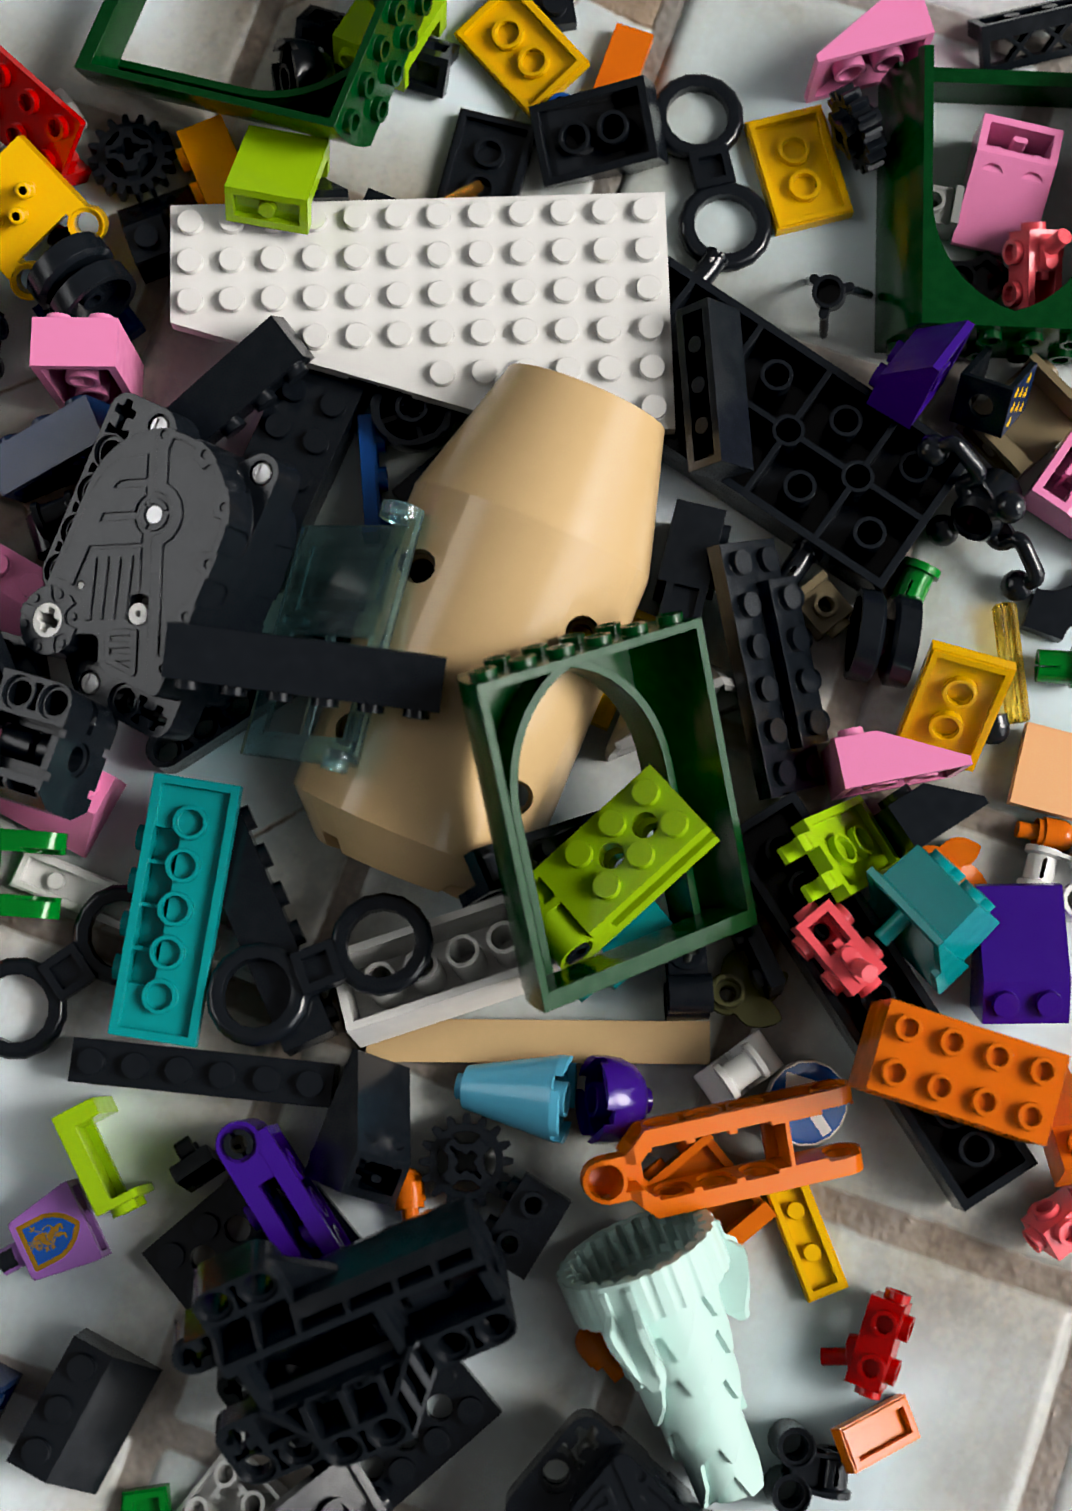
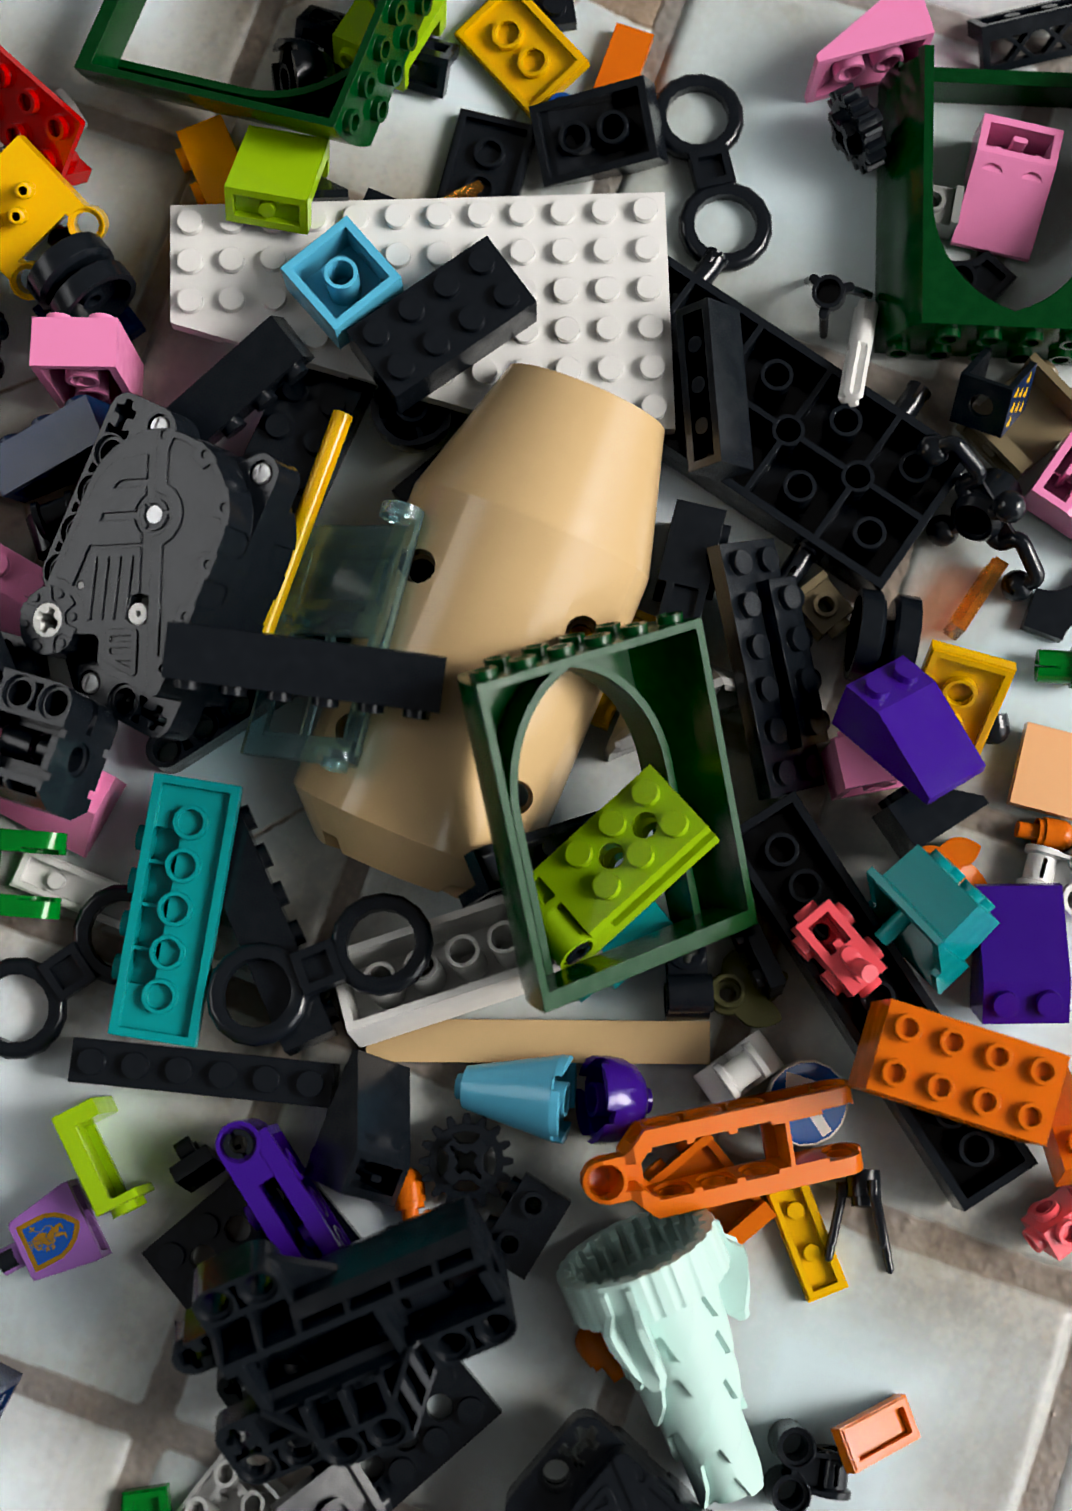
(84, 1414): black slope -> none
(120, 144): black gear -> none
(148, 231): black slope -> none
(310, 505): none -> yellow piece
(341, 279): none -> medium azure brick
(373, 477): blue tile -> none
(443, 324): none -> black brick
(798, 170): yellow tile -> none
(841, 847): lime tile -> none
(858, 353): none -> white axle
(864, 1192): none -> black plant
(873, 1351): red brick -> none
(908, 729): none -> dark purple slope
(915, 578): green bush -> none
(917, 370): dark purple slope -> none
(975, 598): none -> clear orange tile
(1010, 648): clear yellow axle -> none
(1033, 264): coral brick -> none

